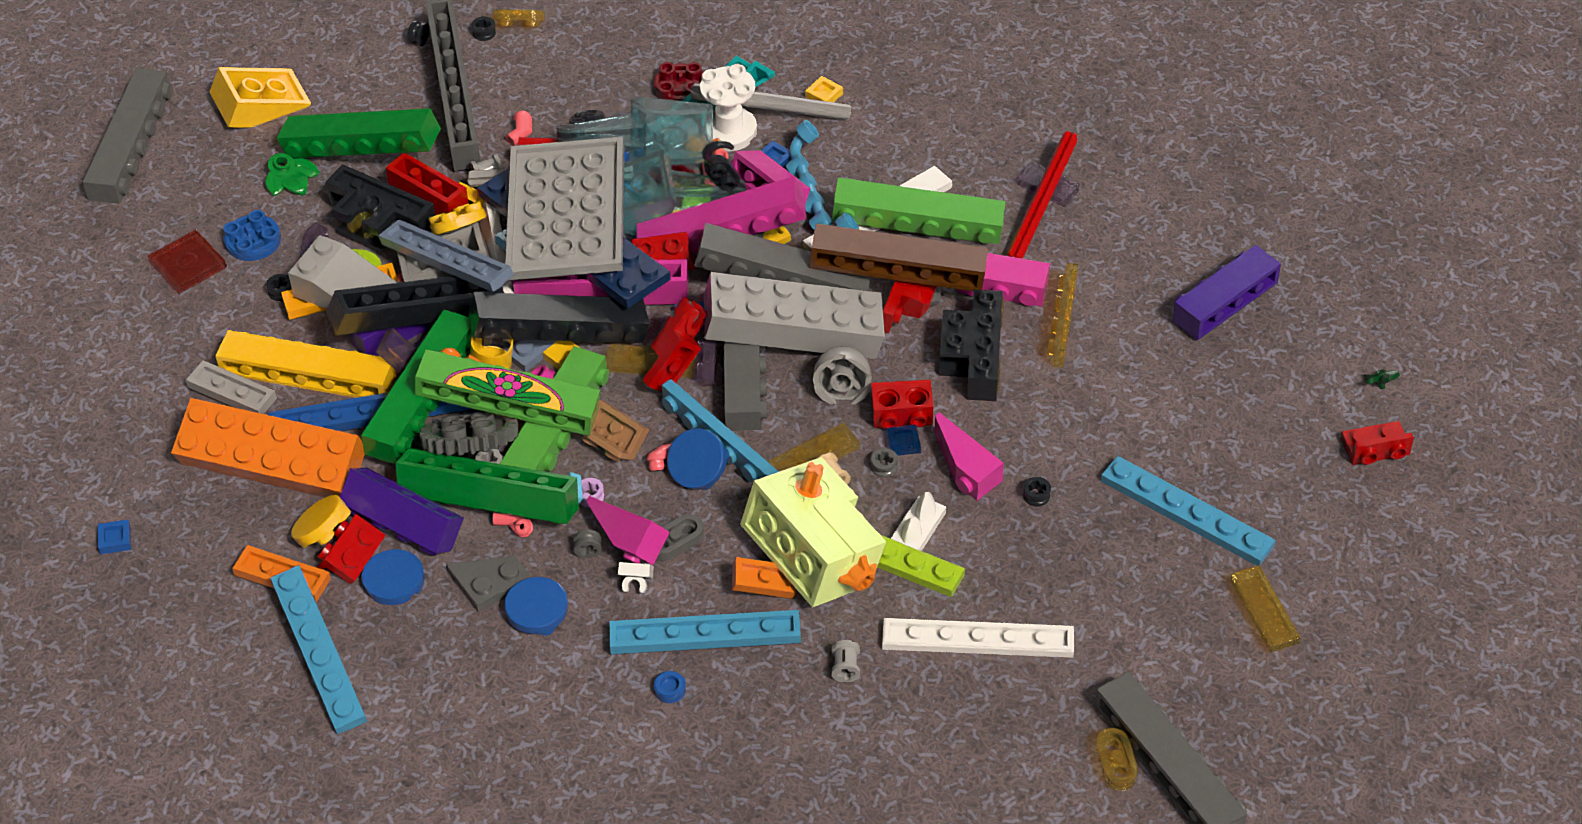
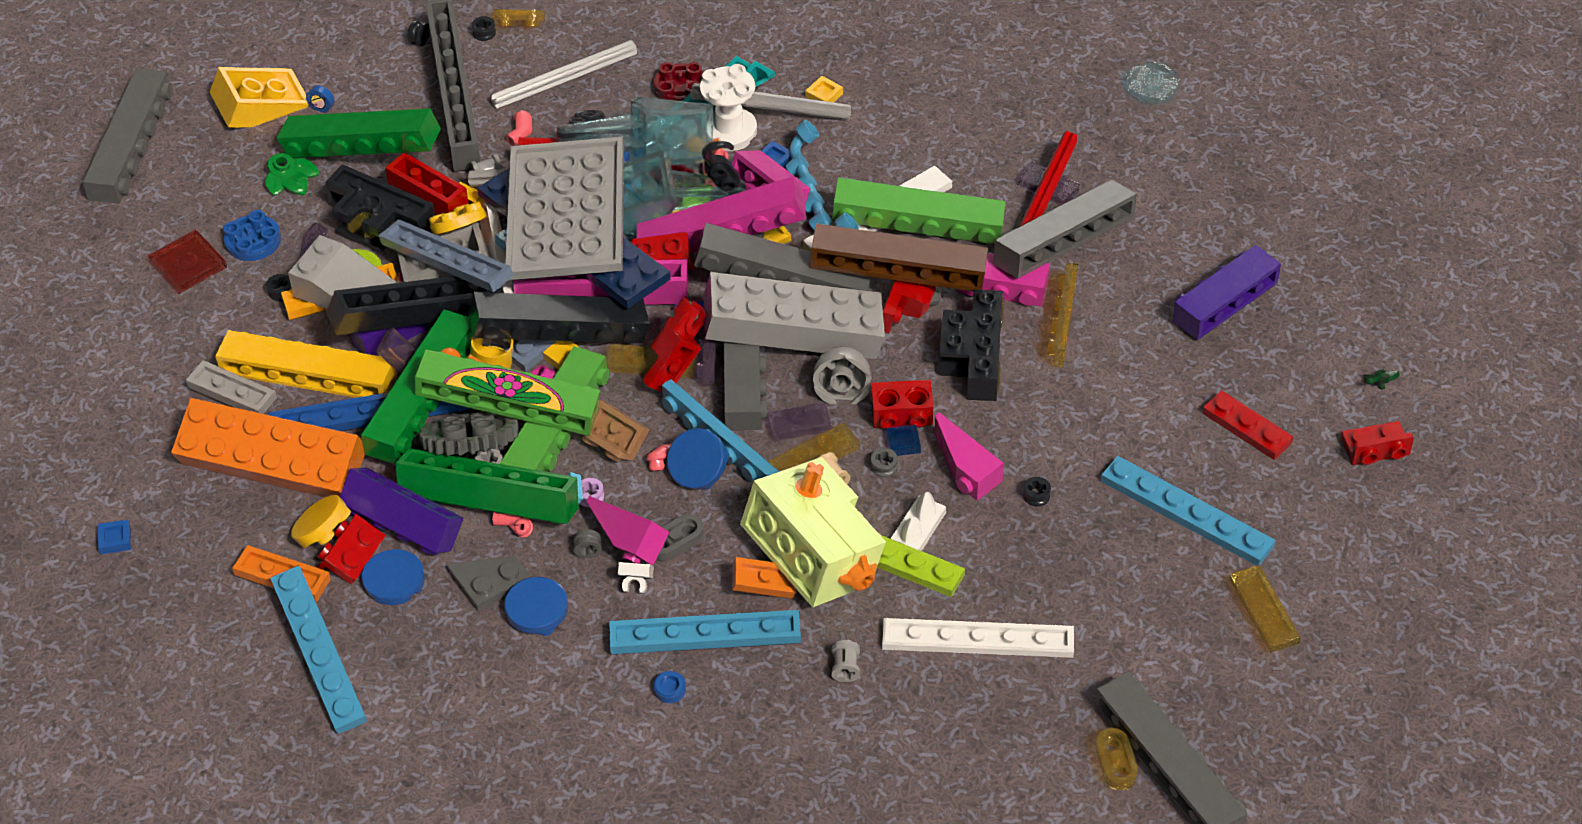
(320, 98): none -> blue tile
(563, 74): none -> axle
(799, 421): none -> clear purple plate
(1064, 228): none -> dark grey brick
(1152, 83): none -> clear light blue tile
(1247, 425): none -> red plate

